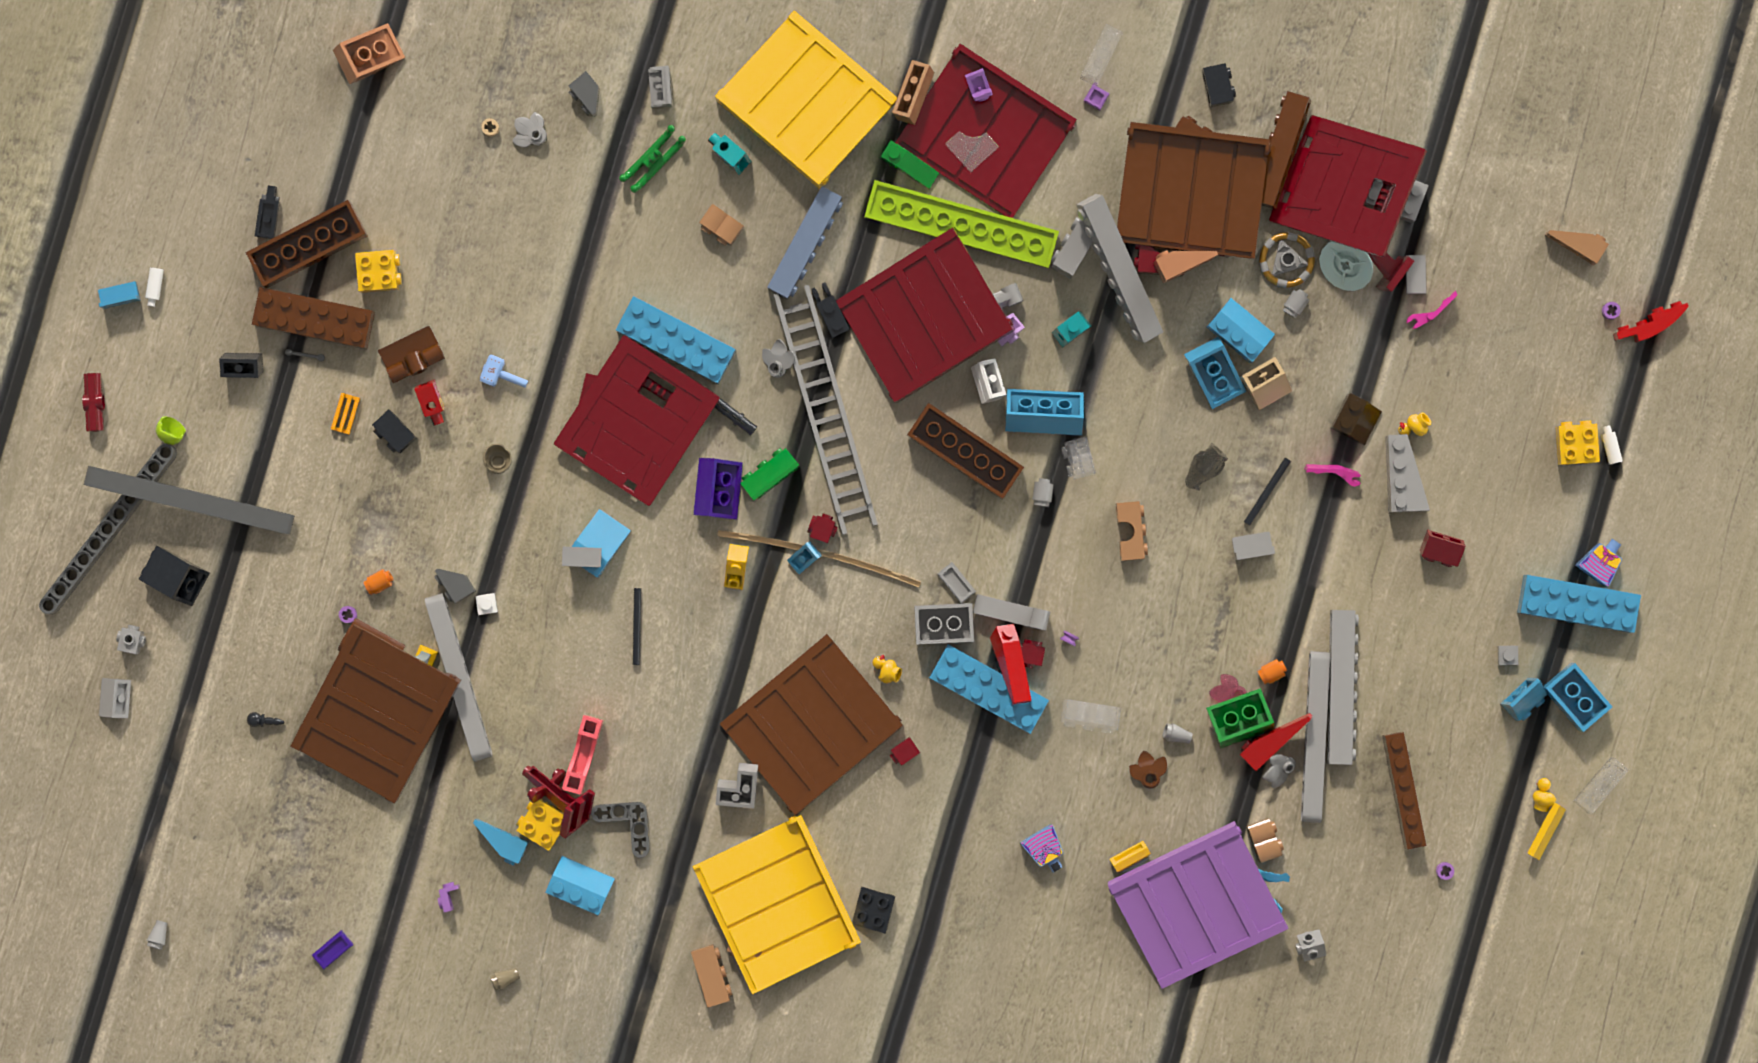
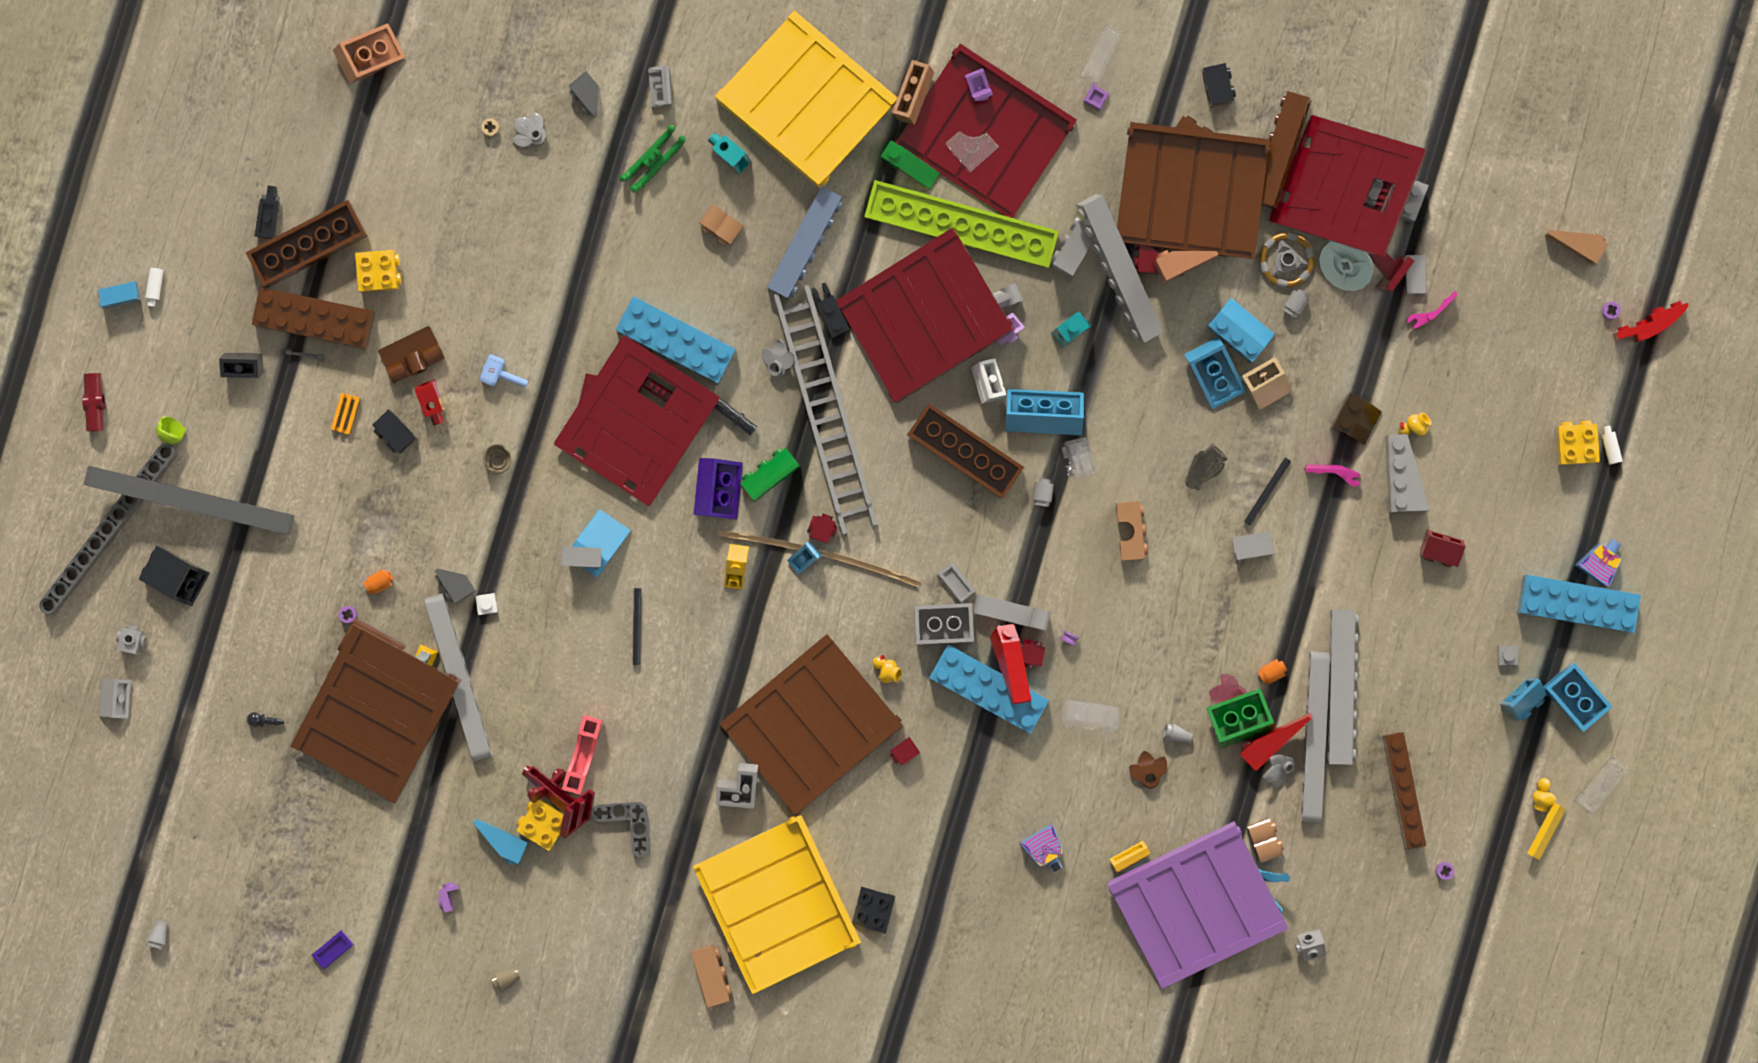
(580, 885): dark azure slope -> none

